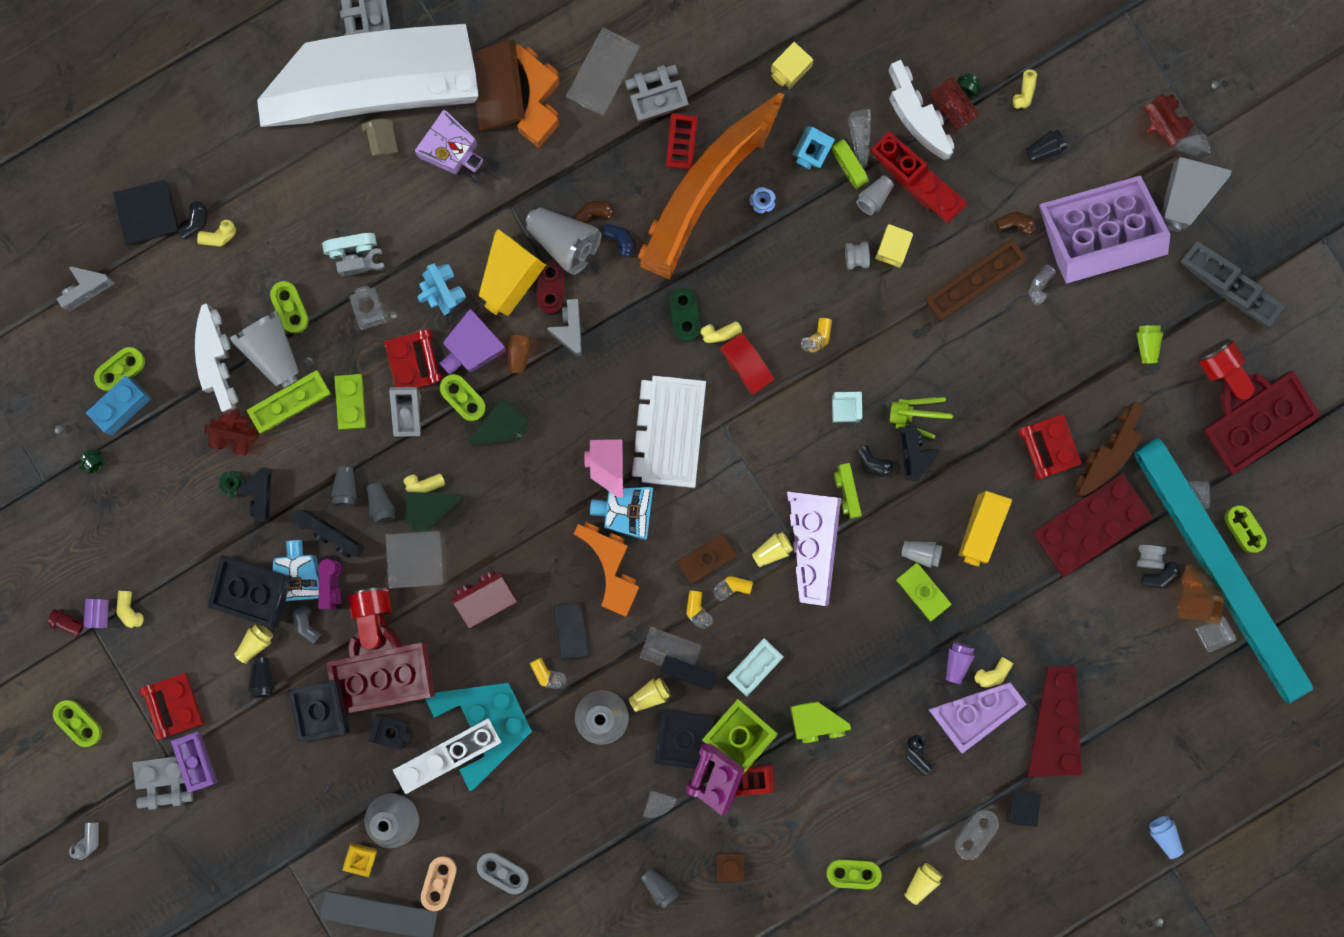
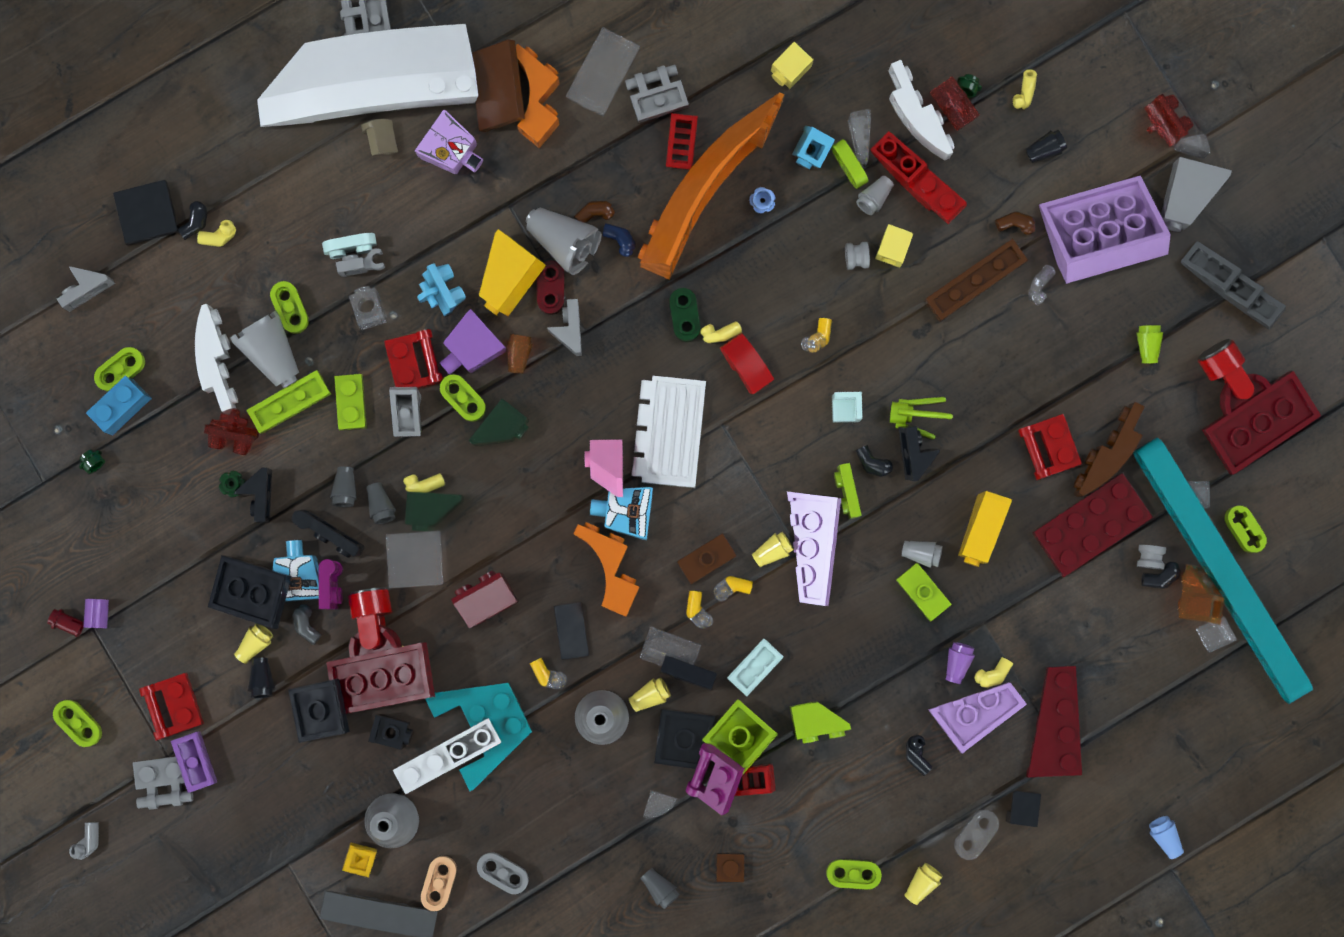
(125, 611): light yellow arm -> none

